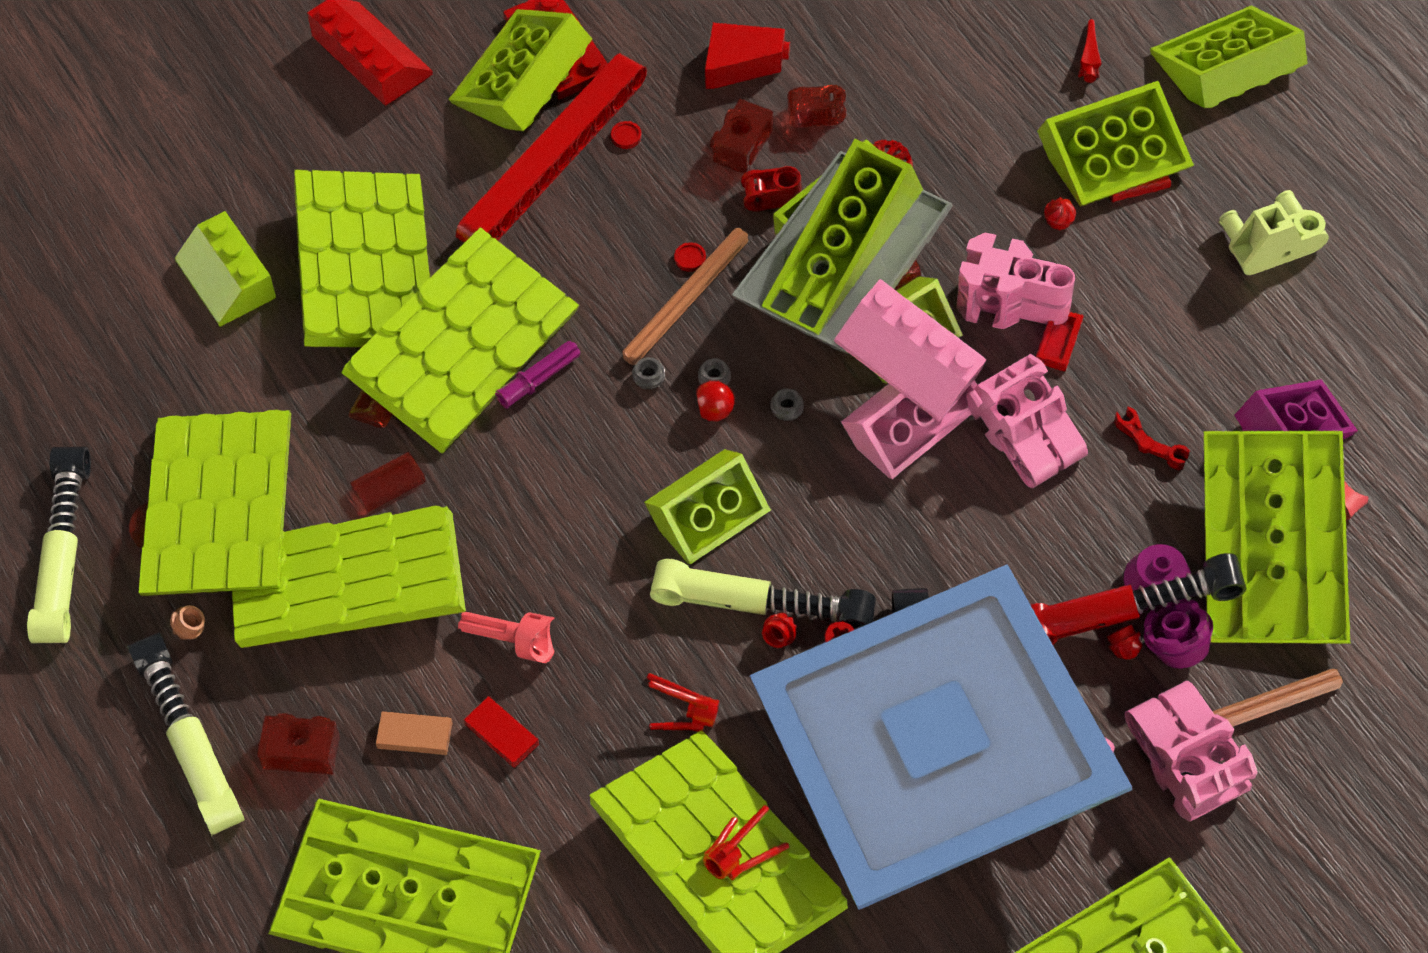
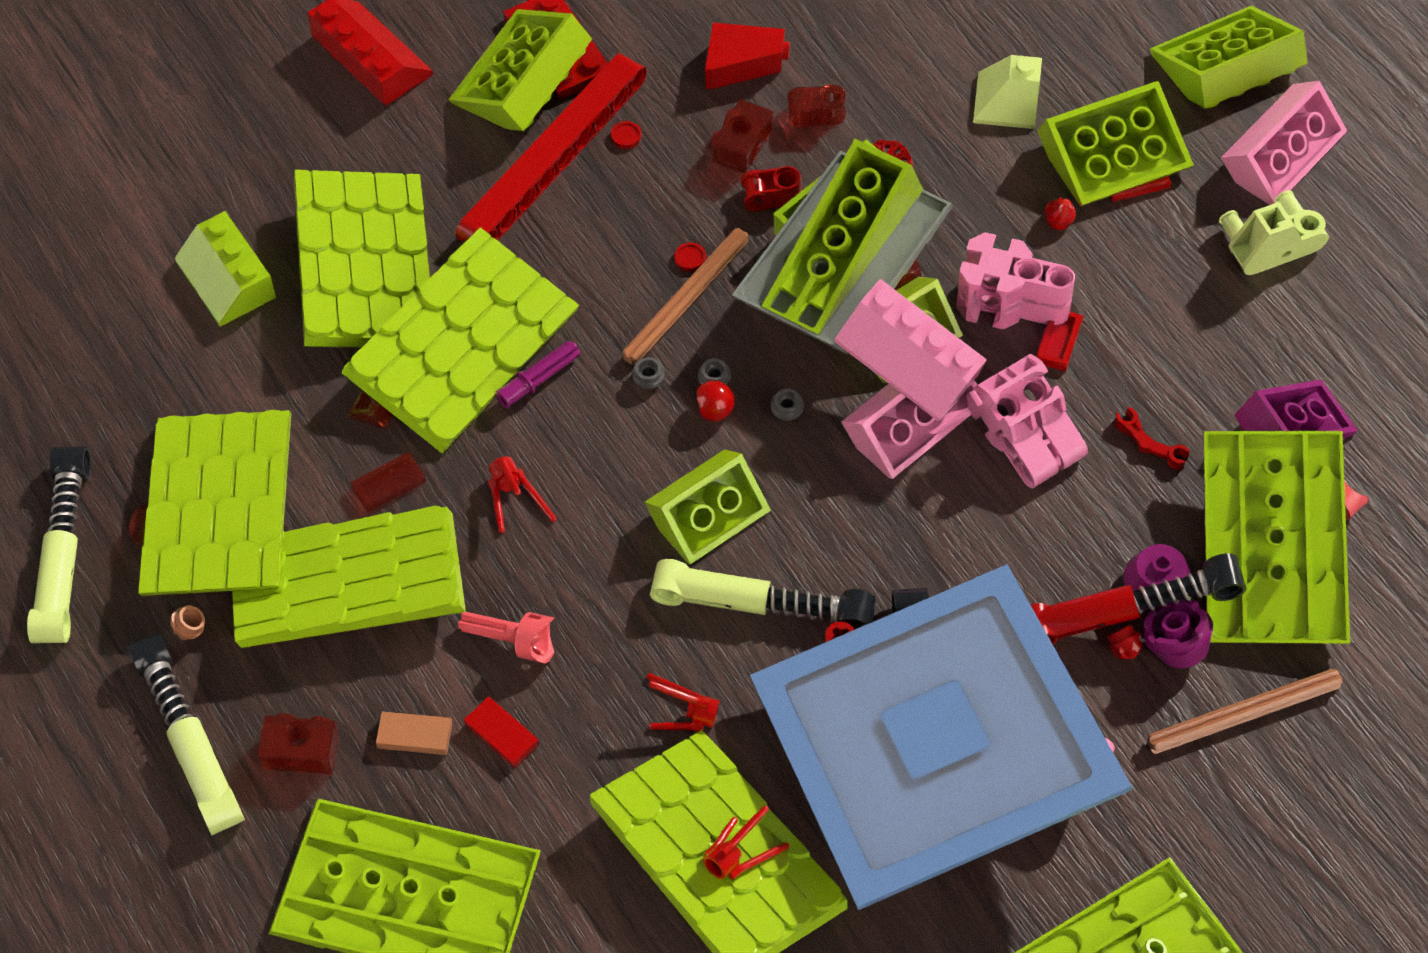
(507, 478): none -> red plant
(779, 630): red plate -> none
(1008, 92): none -> yellowish green slope
(1090, 59): red piece -> none
(1186, 736): bright pink connector -> none
(1285, 142): none -> bright pink slope

